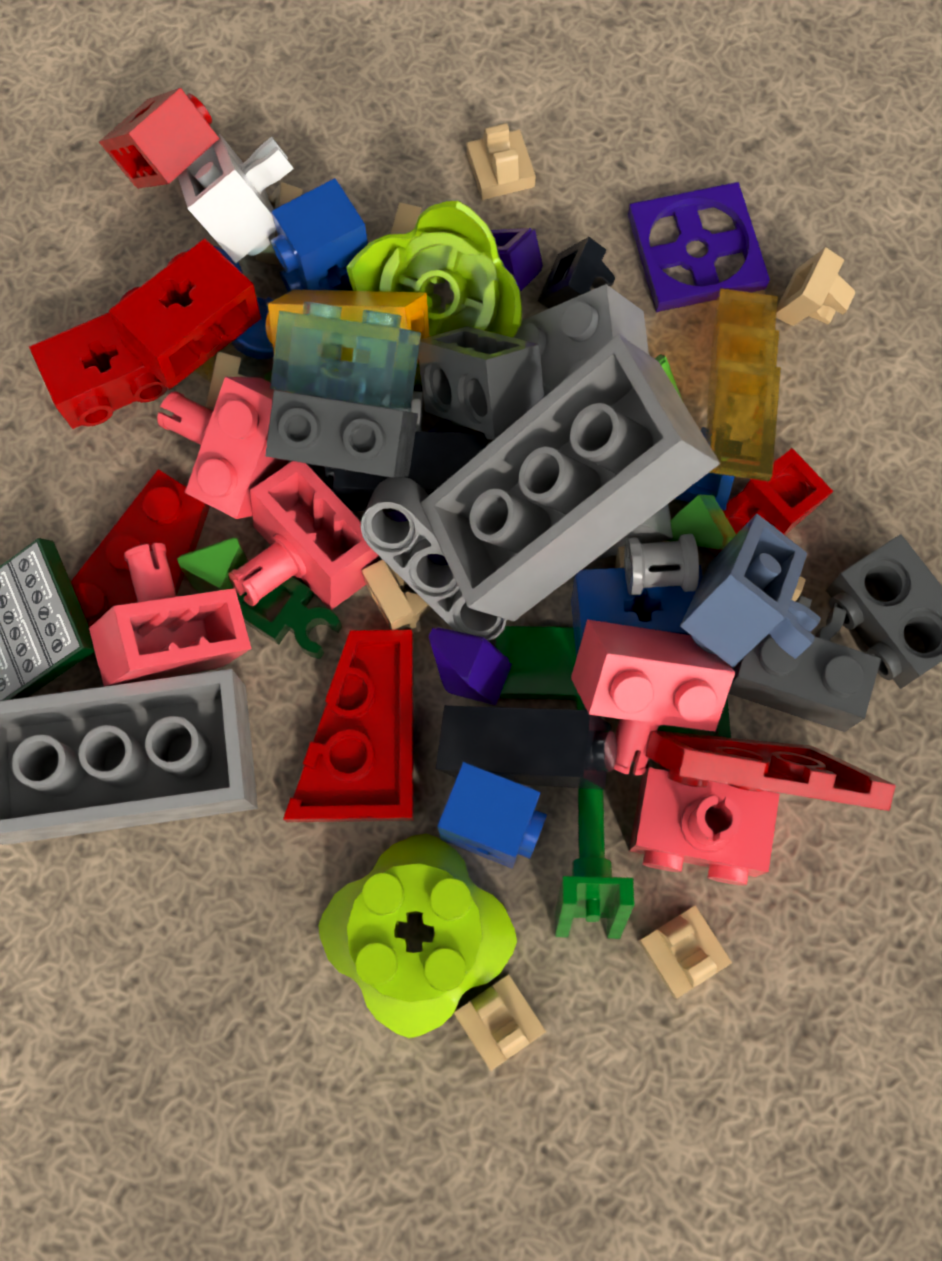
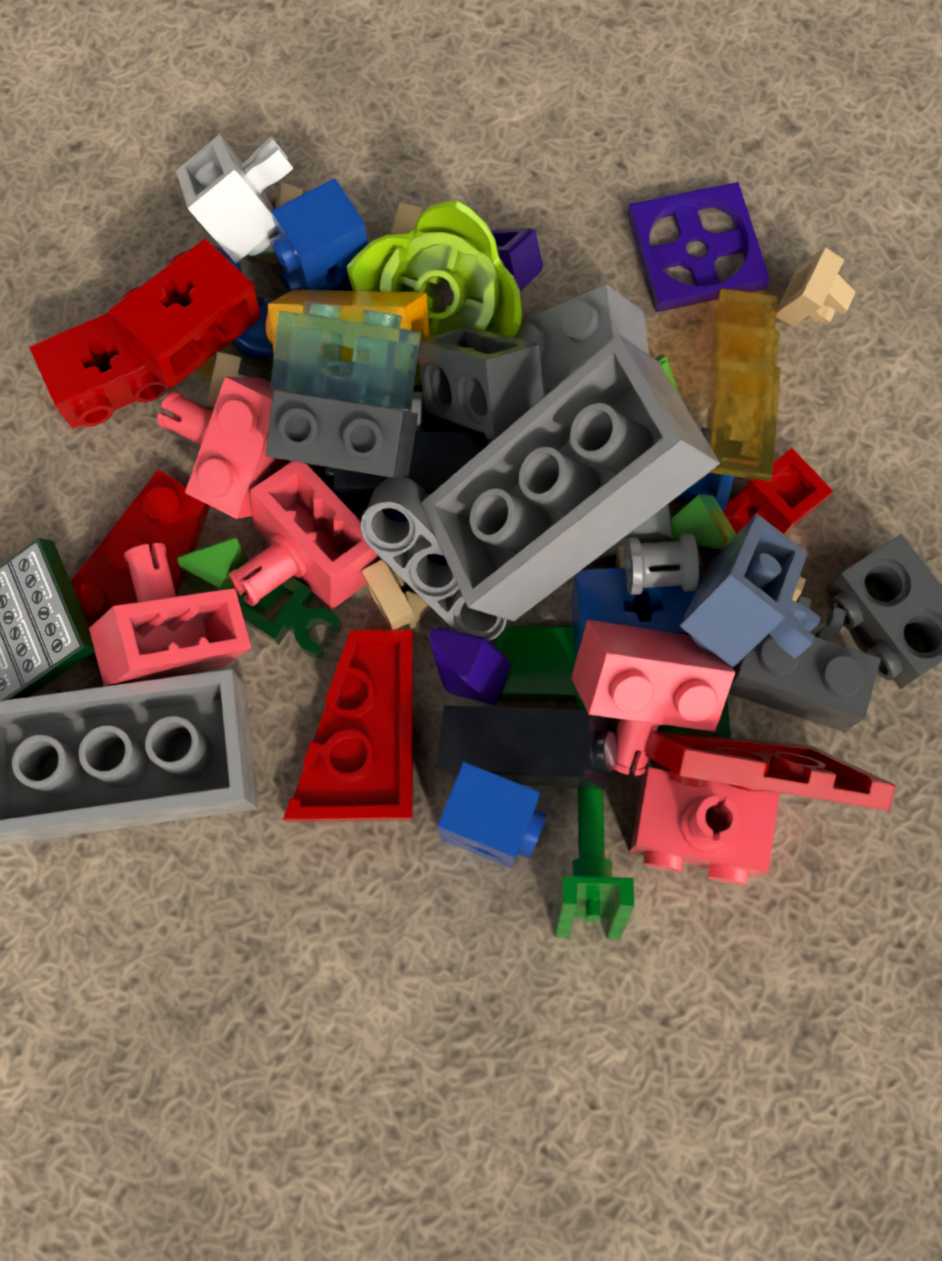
(161, 138): brick -> none
(469, 944): lime brick -> none
(499, 1022): tan tile -> none
(500, 162): tan tile -> none
(575, 273): black tile -> none
(684, 952): tan tile -> none

